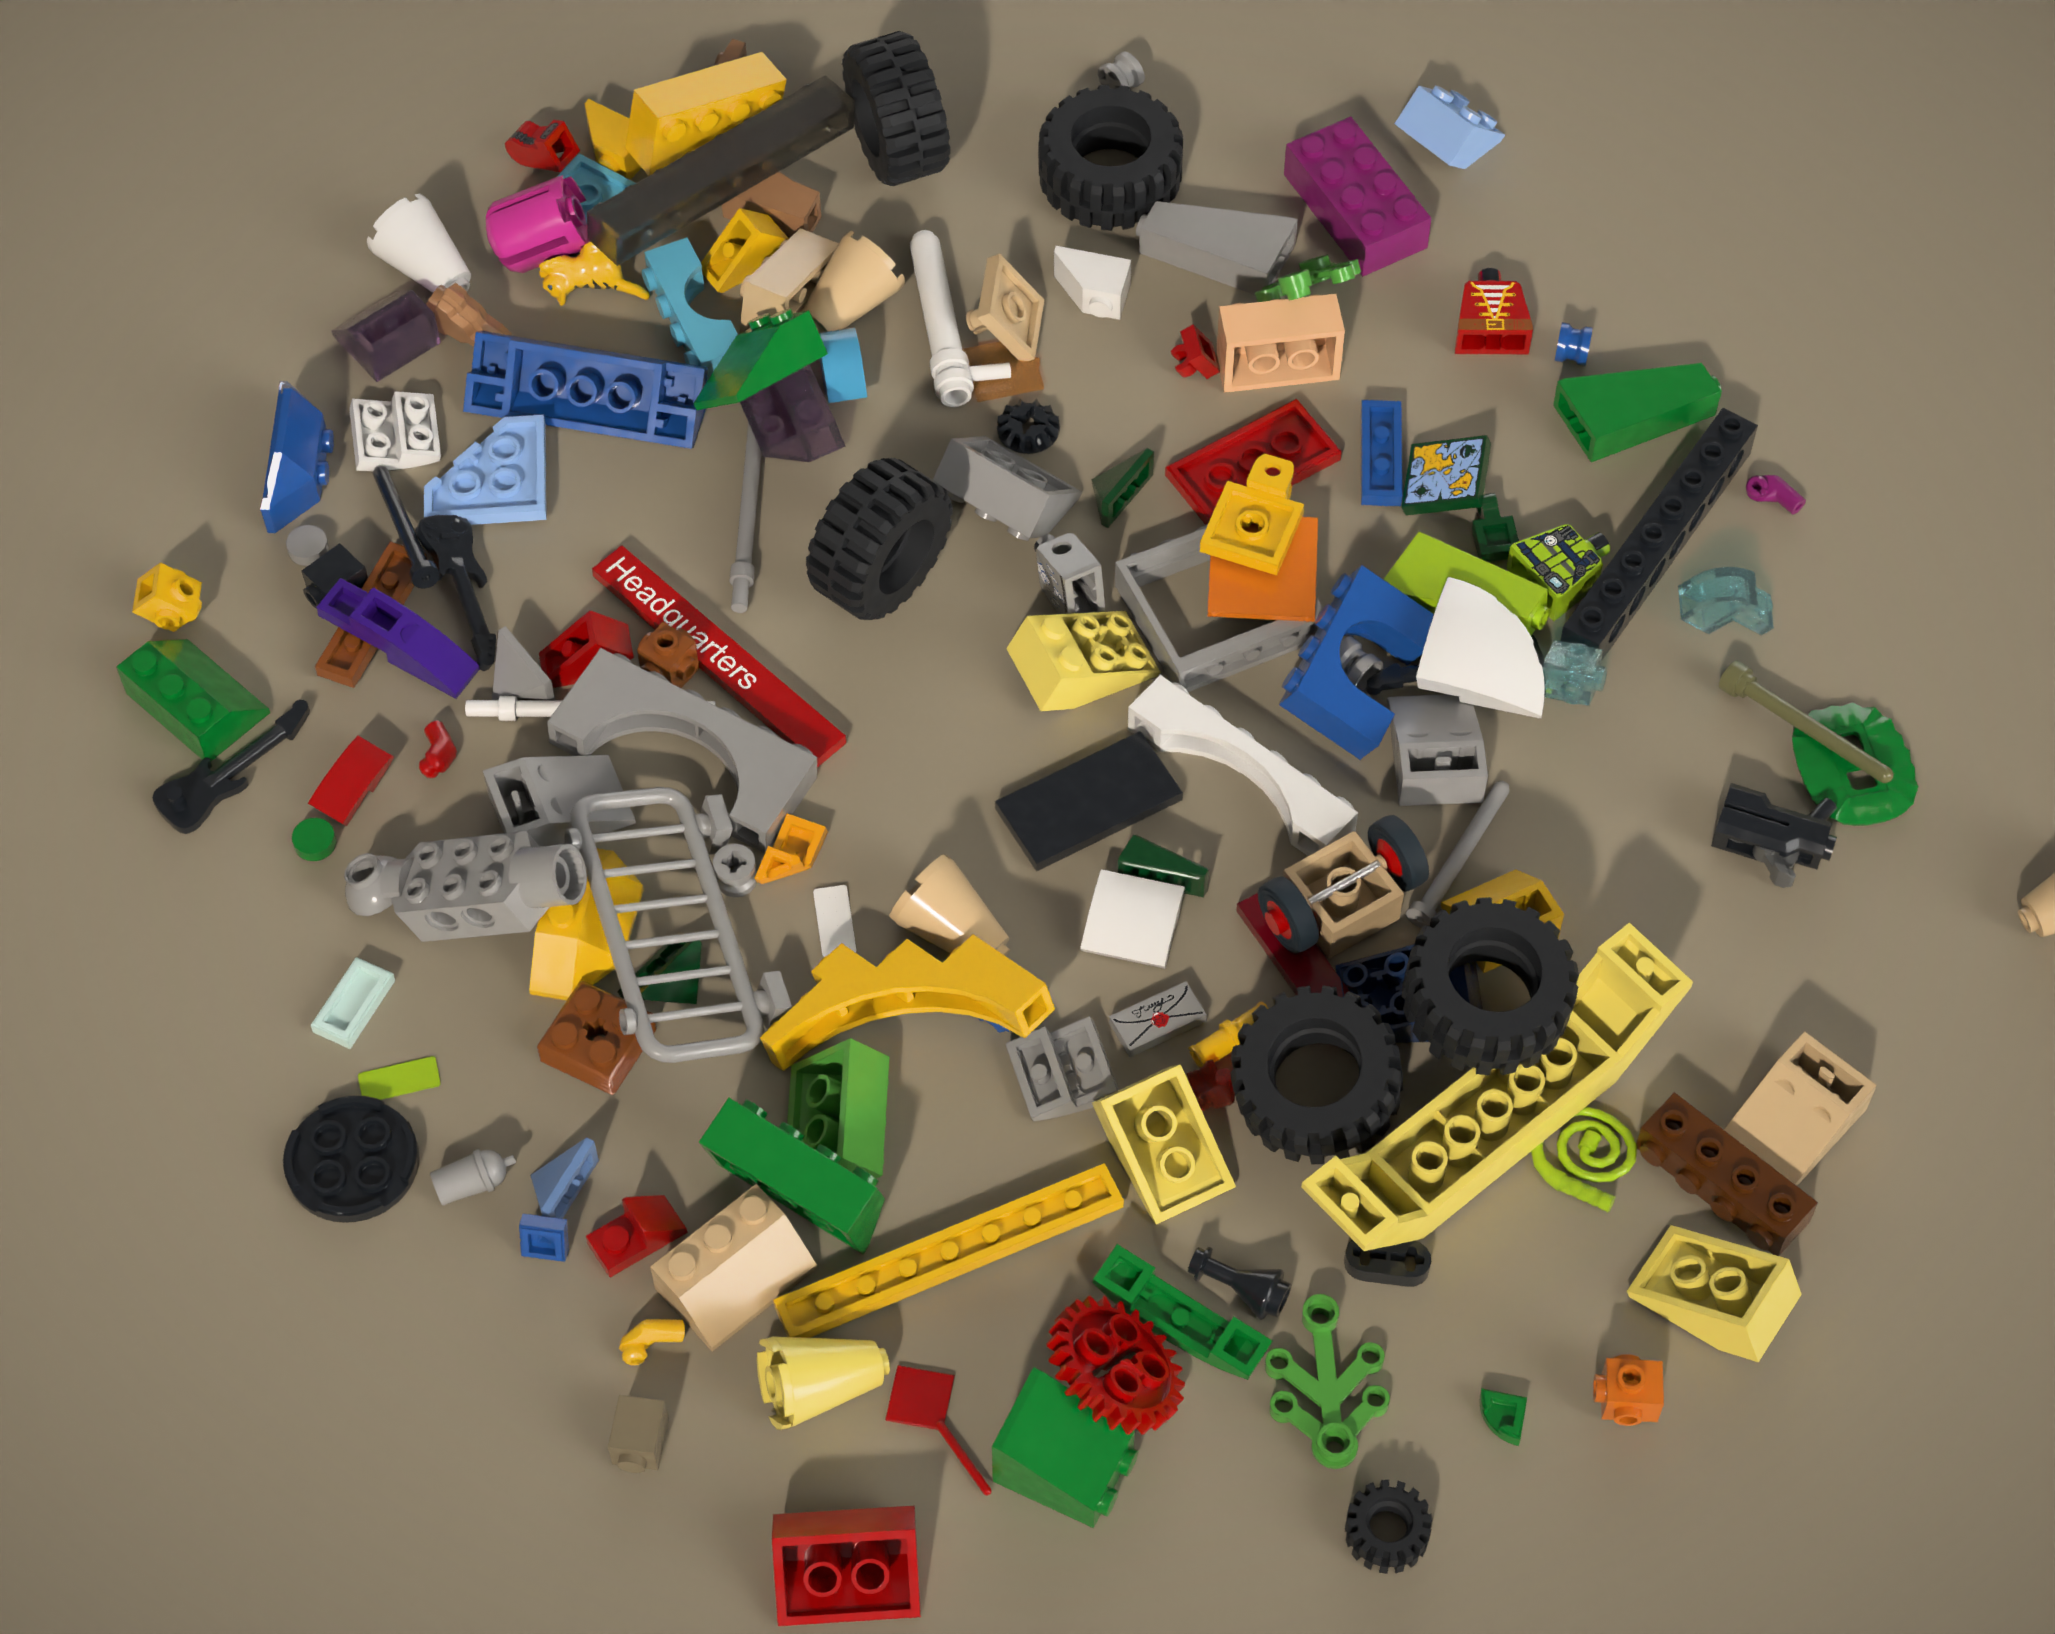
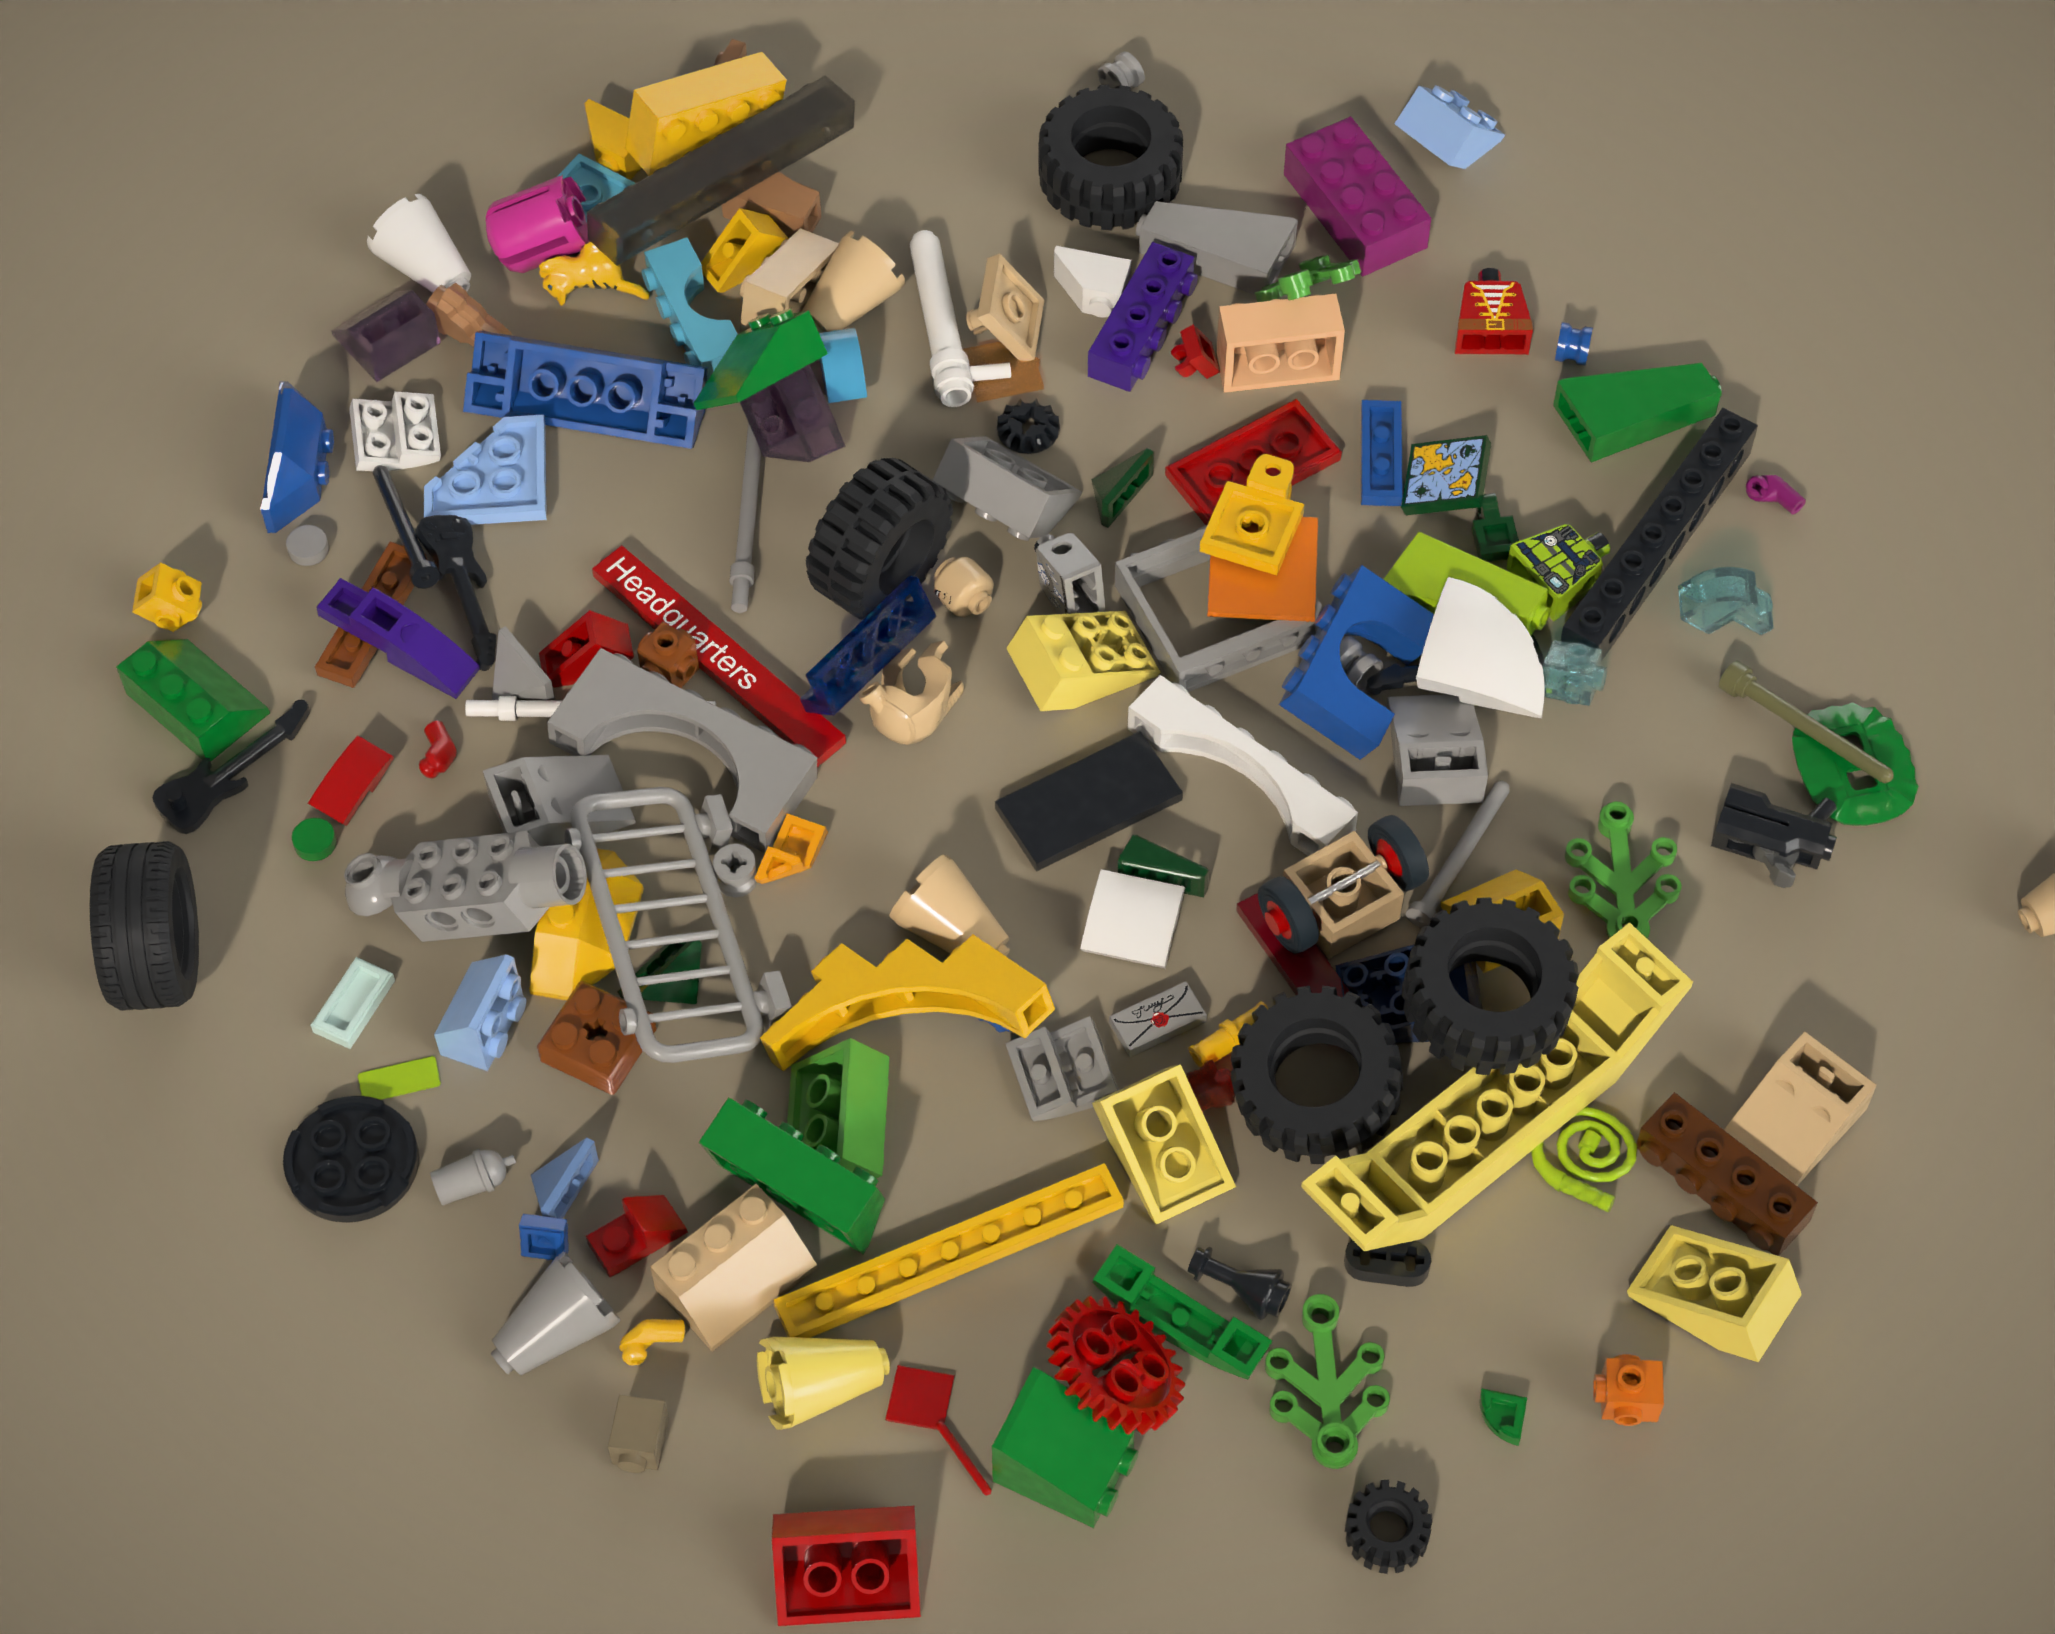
(144, 925): none -> black tyre
(328, 569): black brick -> none
(482, 1013): none -> light blue slope
(538, 146): red leg -> none
(552, 1319): none -> light grey cone
(834, 918): white sticker -> none
(868, 648): none -> clear blue fence
(896, 108): black tyre -> none
(909, 717): none -> tan piece
(963, 586): none -> tan head
(1141, 317): none -> dark purple brick
(1621, 880): none -> bright green plant

